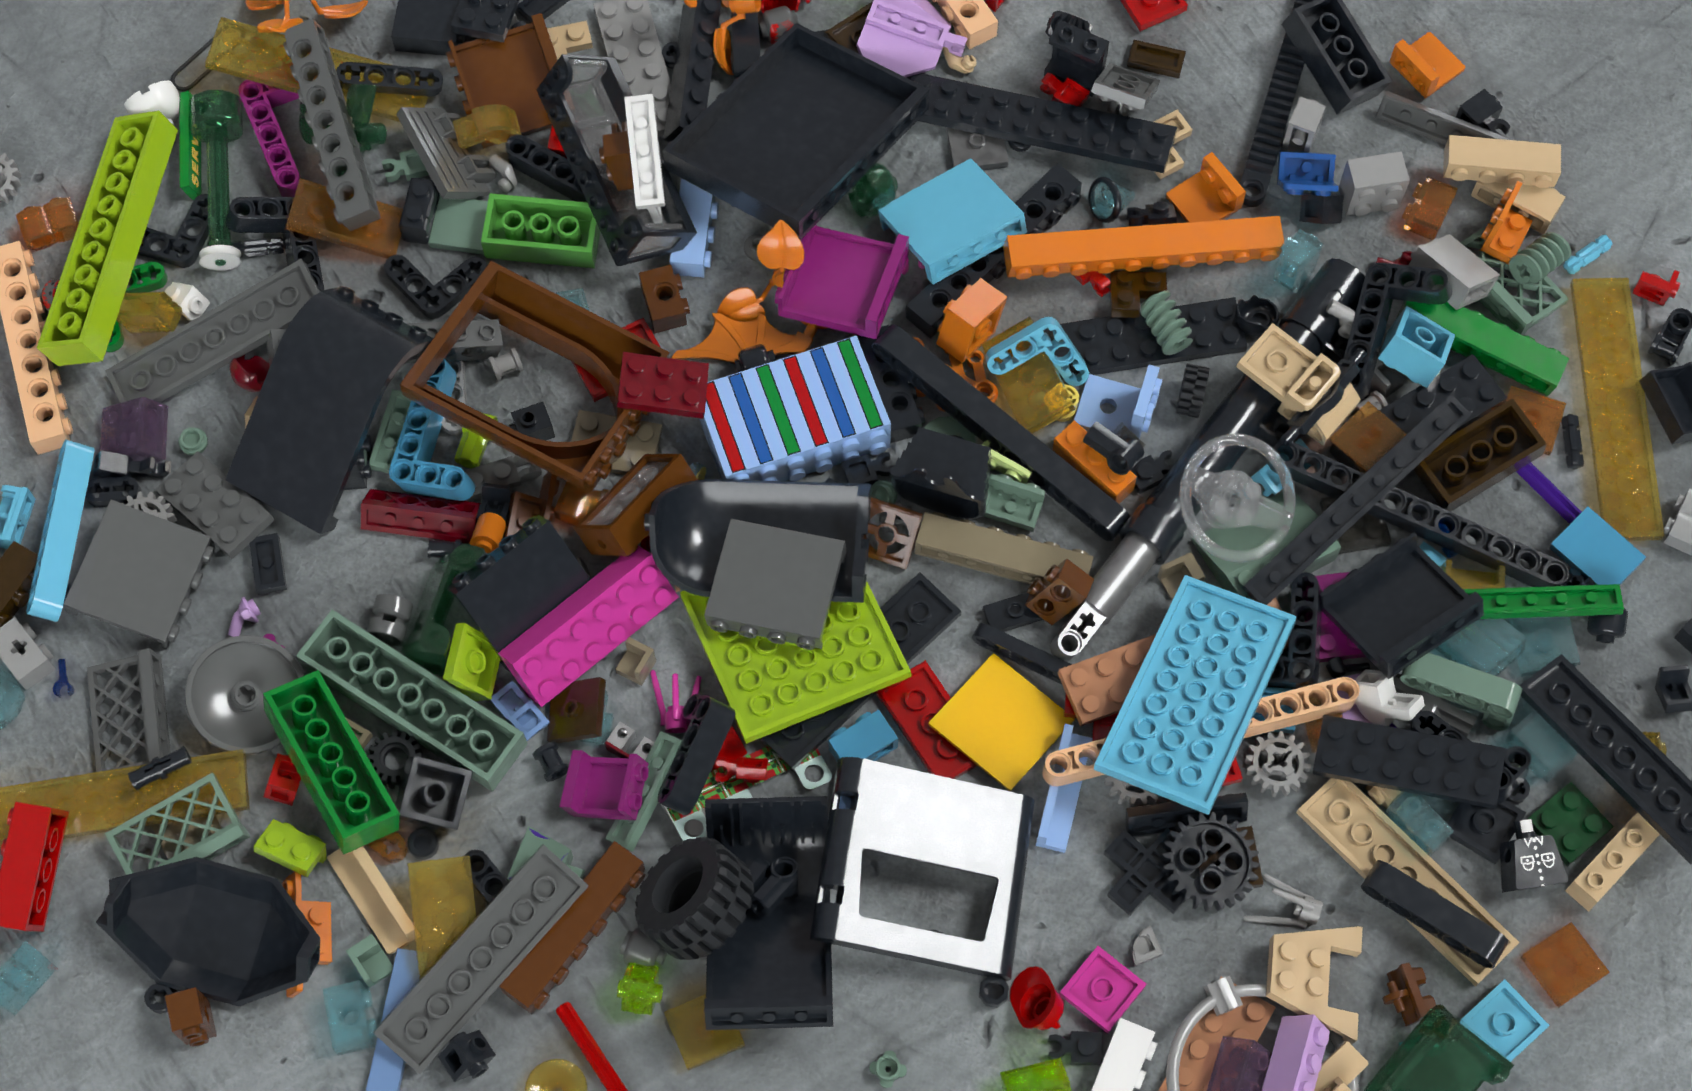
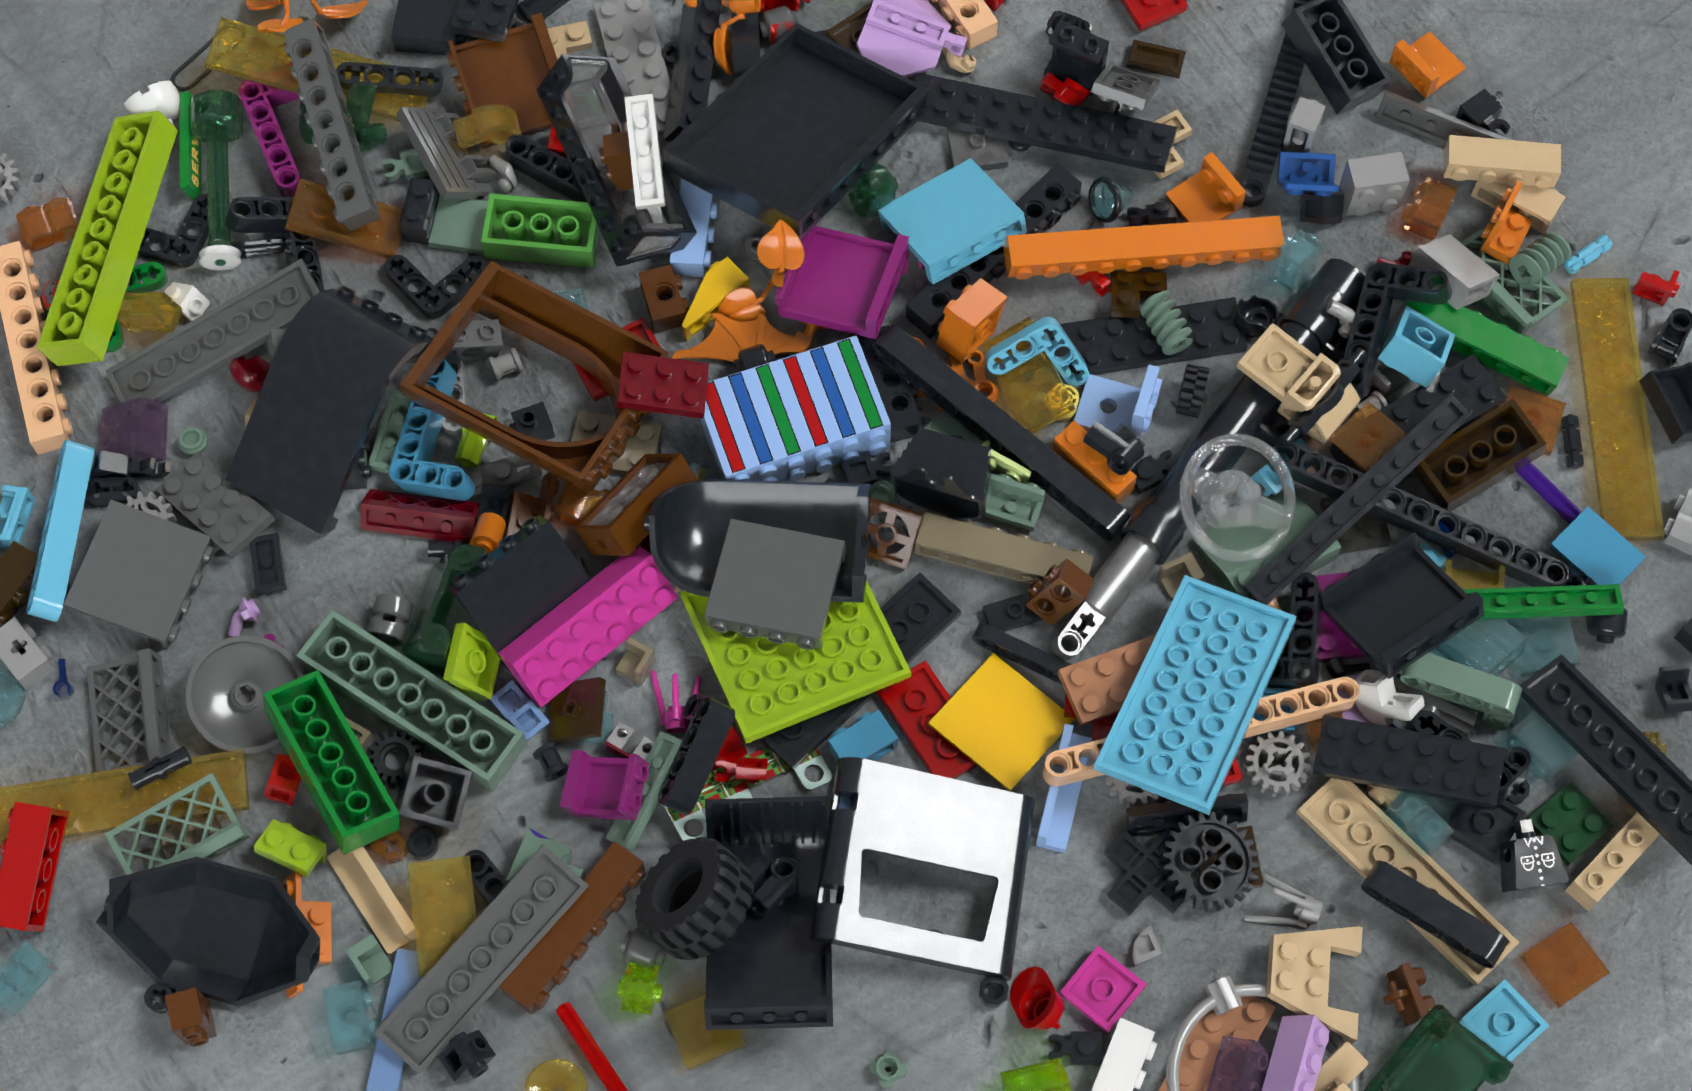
(716, 284): none -> yellow slope

